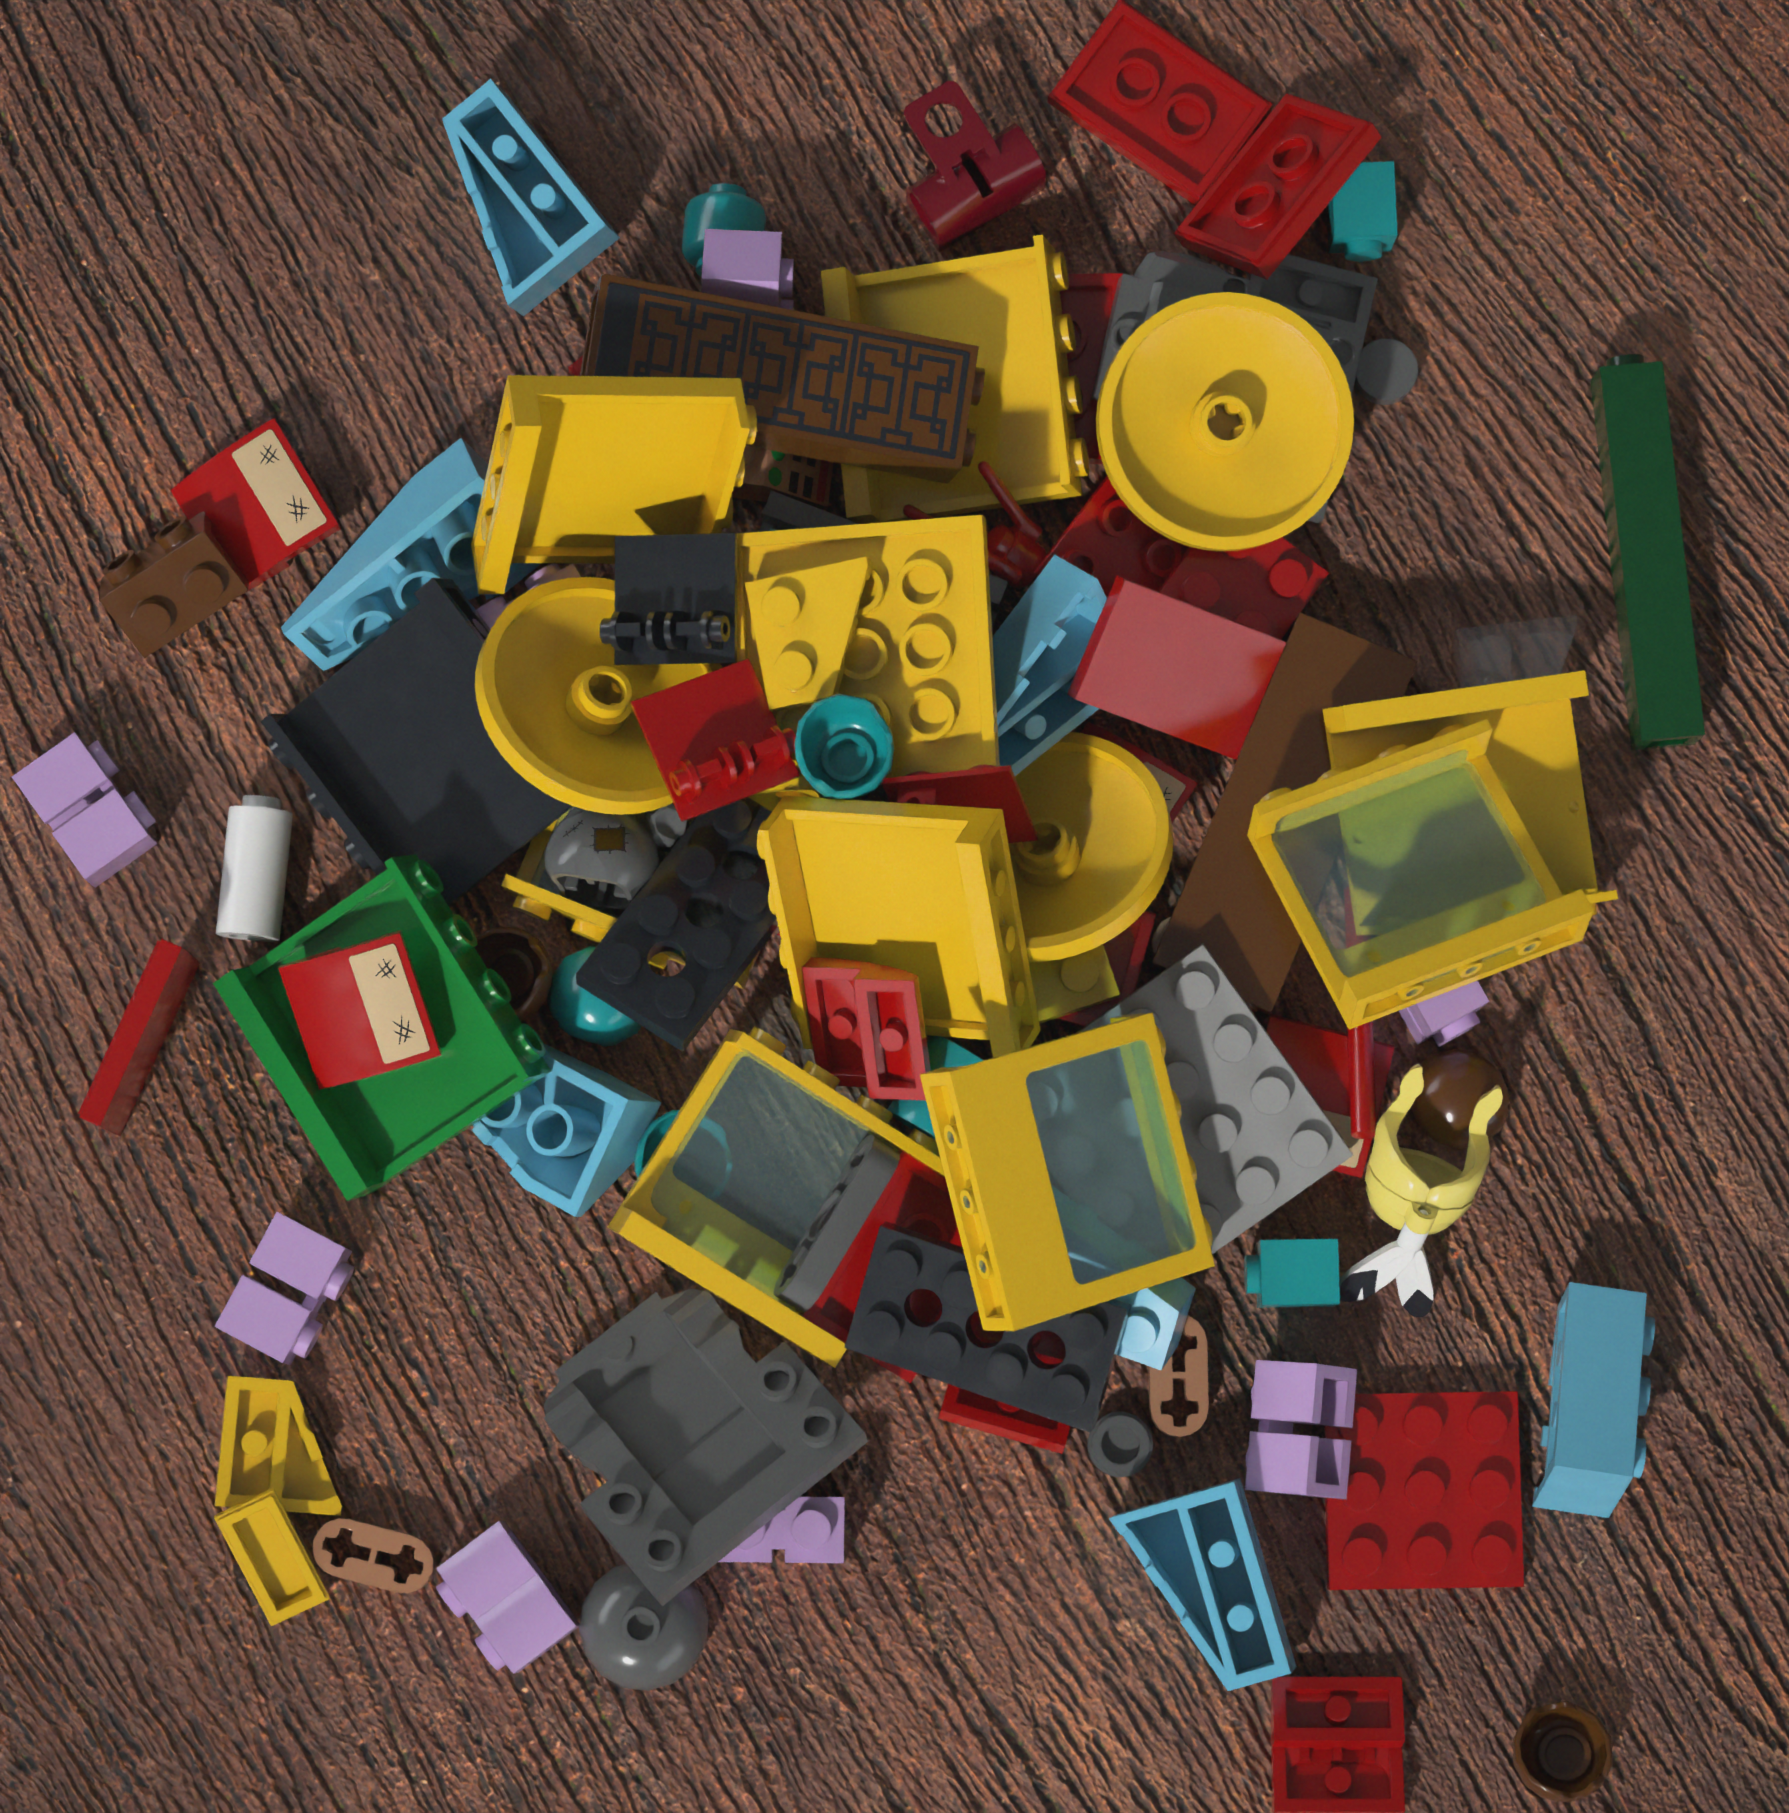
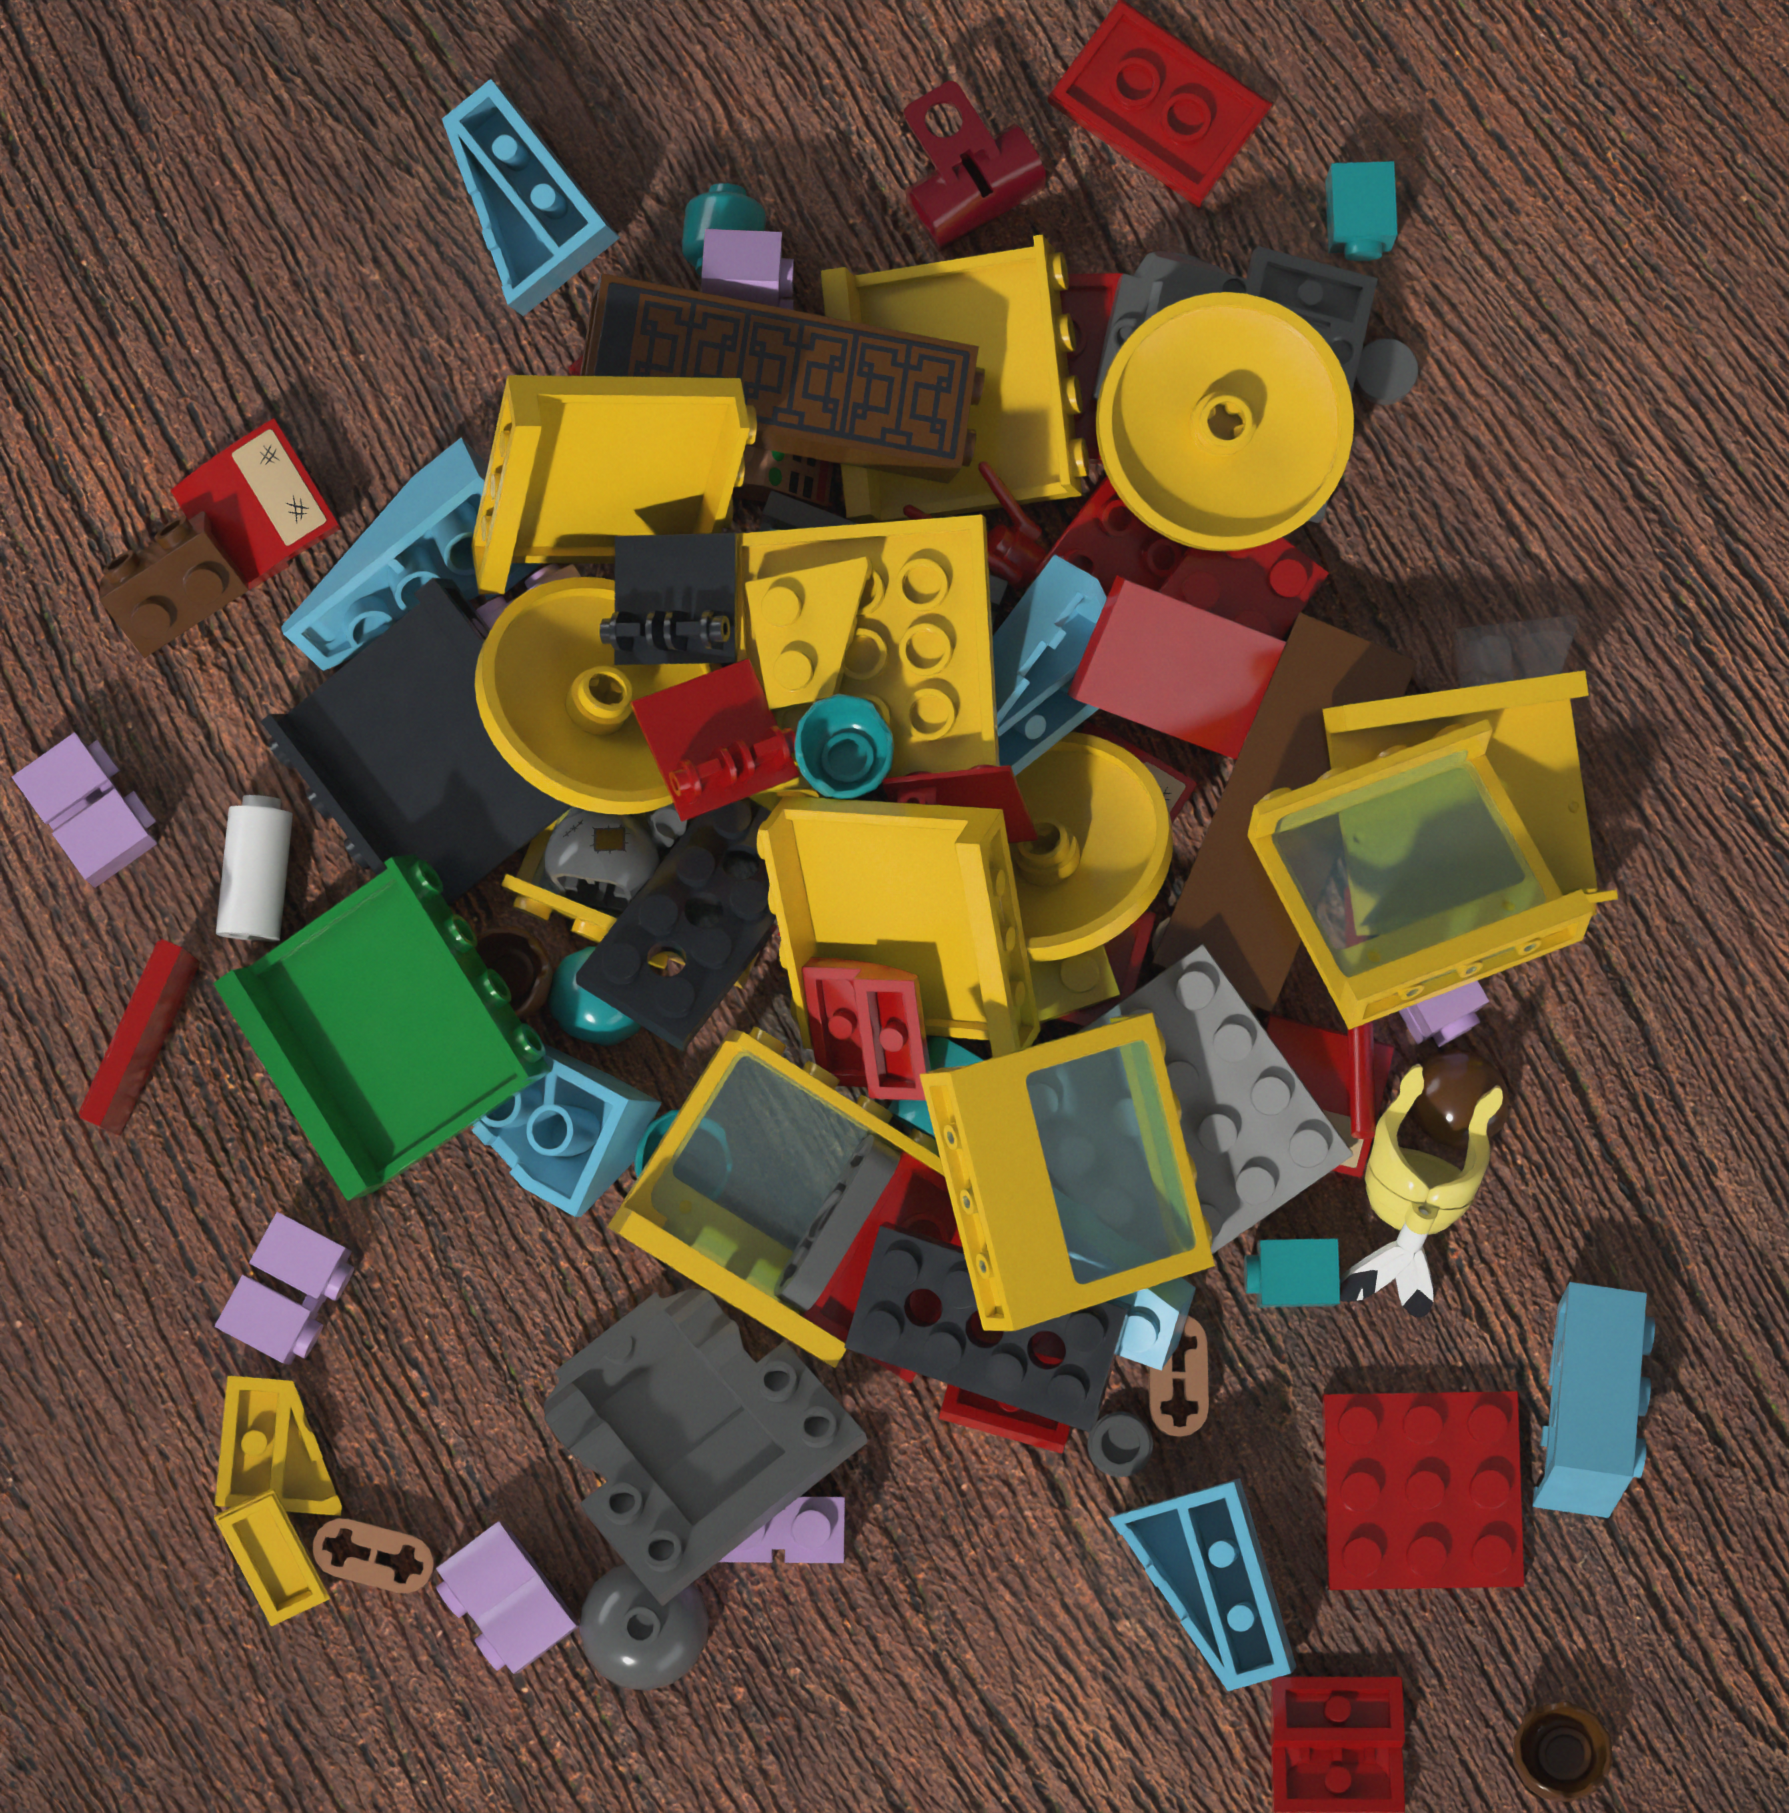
(360, 1010): red slope -> none
(1277, 185): red tile -> none
(1300, 1395): lavender piece -> none
(1647, 553): dark green brick -> none

